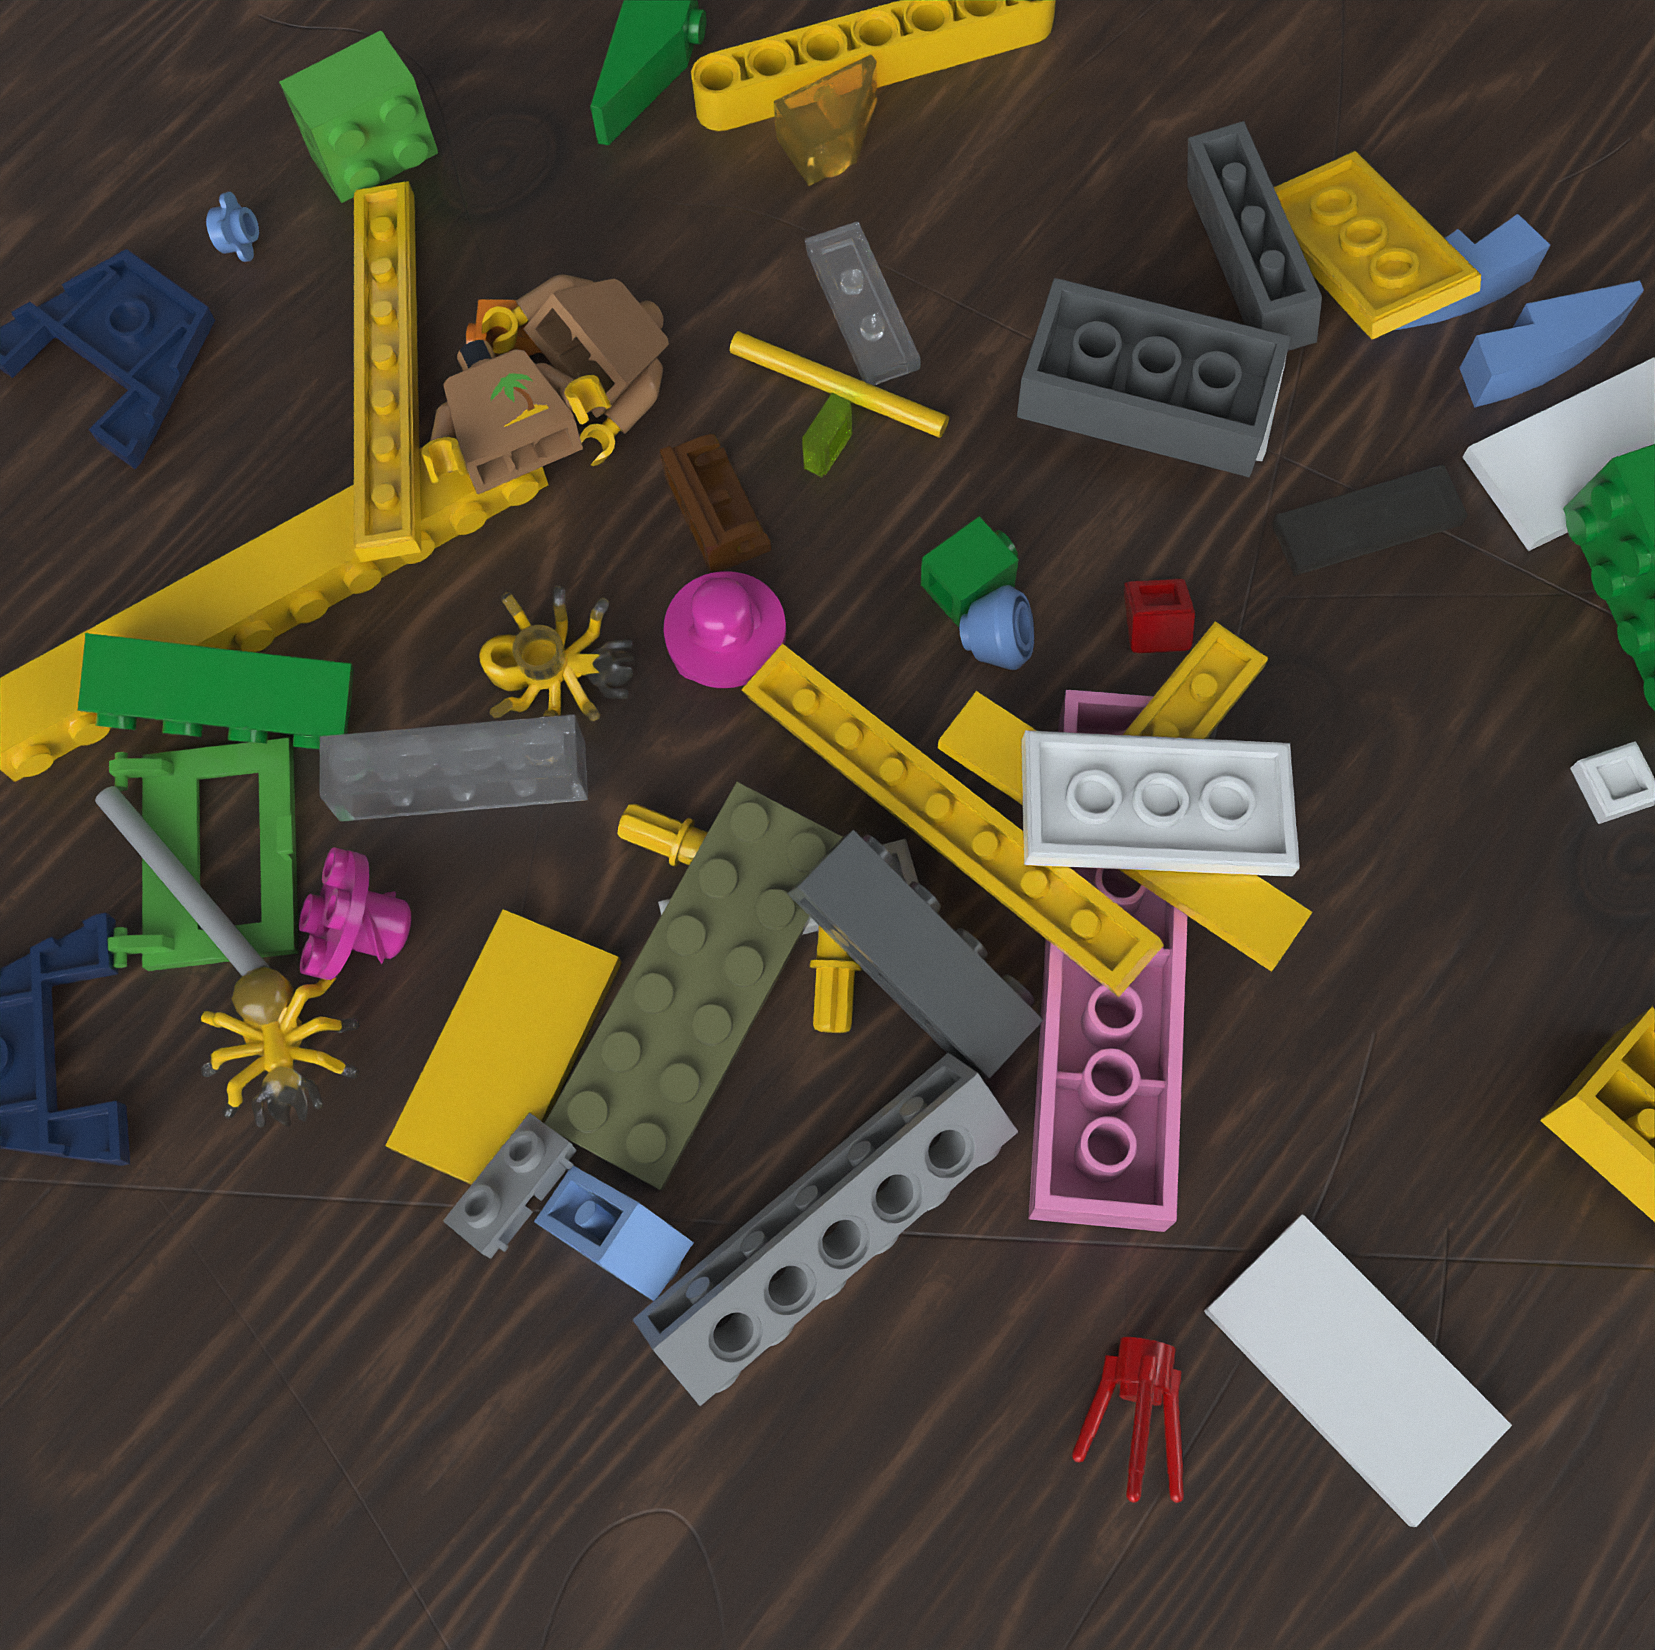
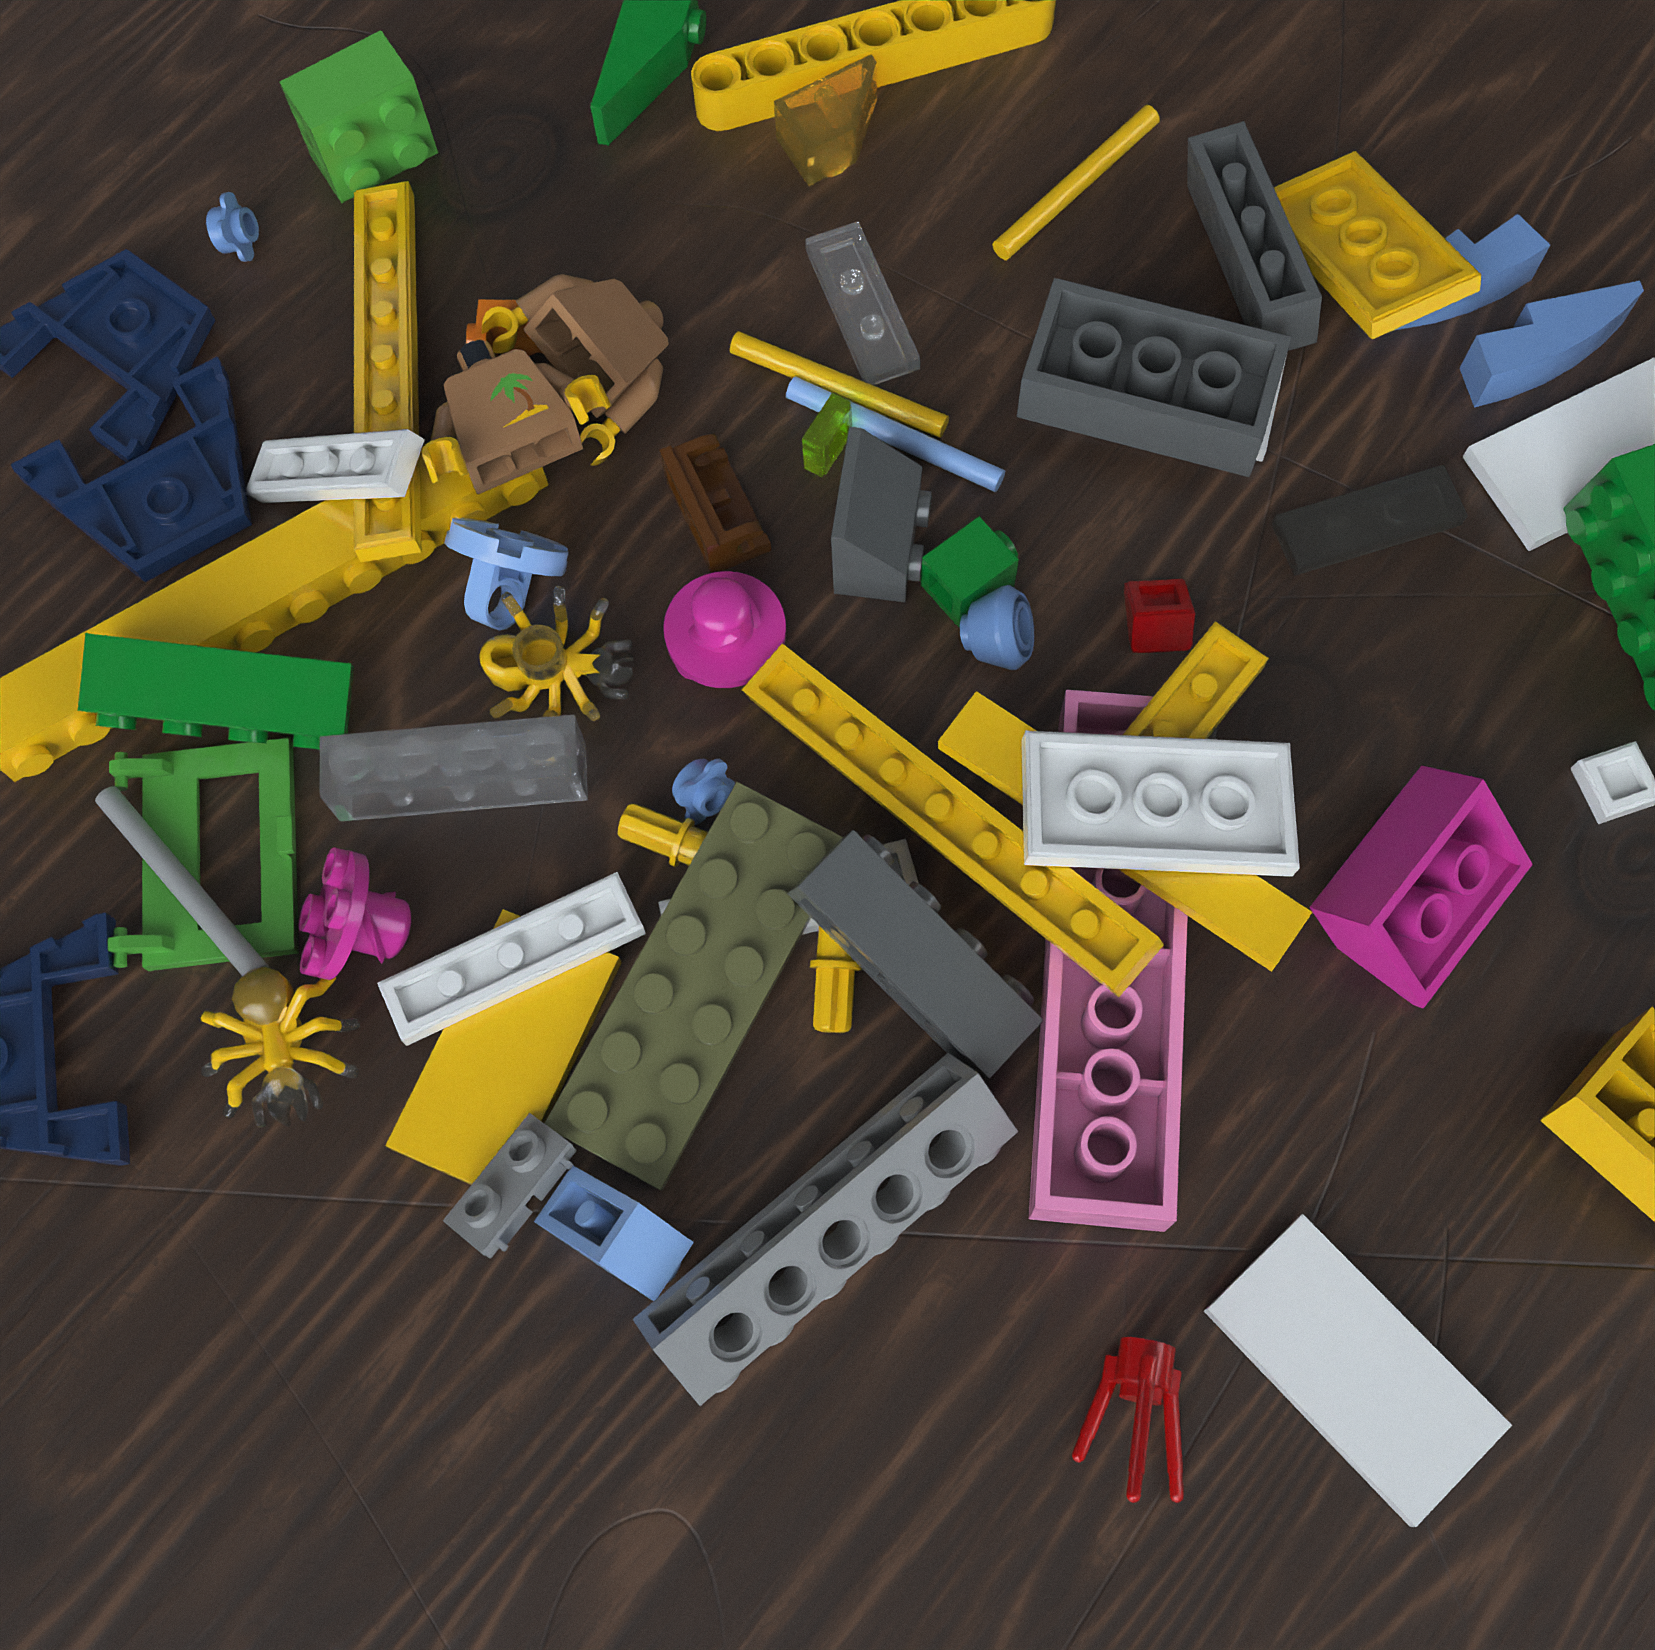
(166, 500): none -> dark blue wing
(335, 467): none -> white tile
(503, 561): none -> light blue tile
(510, 959): none -> white tile
(702, 788): none -> medium blue plate
(877, 520): none -> dark grey slope
(904, 437): none -> light blue bar
(1075, 182): none -> yellow bar
(1423, 882): none -> dark pink slope

